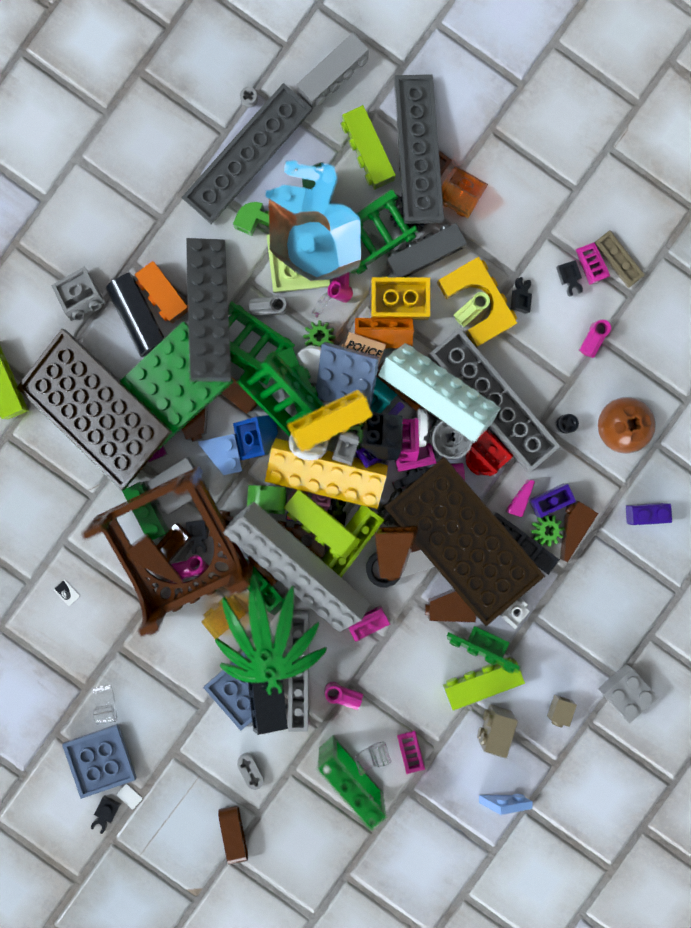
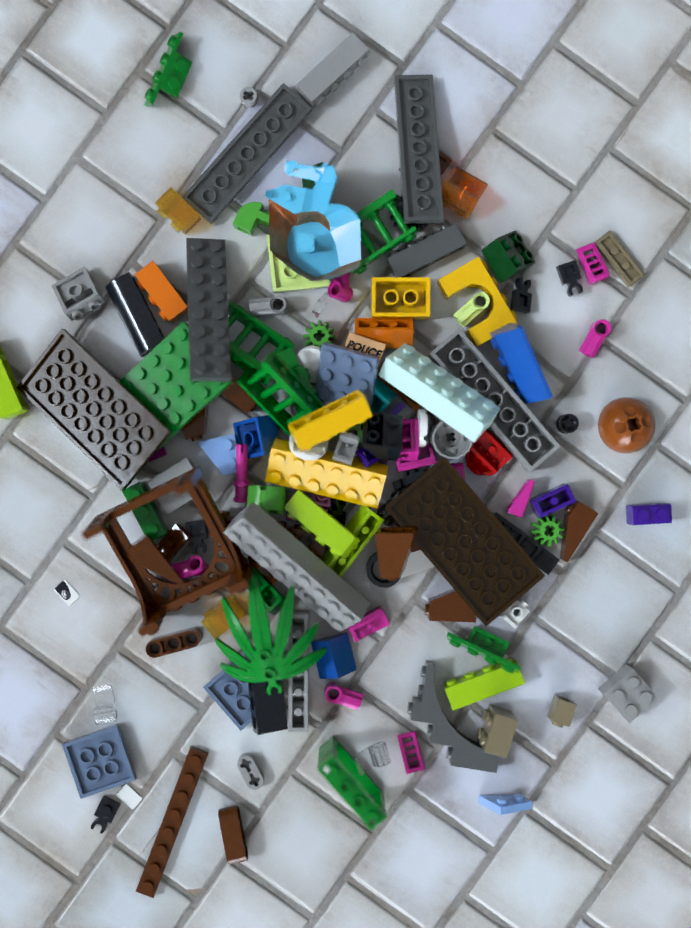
(166, 647): none -> reddish brown beam
(171, 73): none -> green bracket
(172, 822): none -> reddish brown plate
(178, 211): none -> clear yellow brick
(241, 482): none -> dark pink pin
(338, 658): none -> blue slope
(368, 147): lime brick -> none
(463, 750): none -> dark grey arch
(508, 256): none -> dark green slope
(520, 363): none -> blue slope

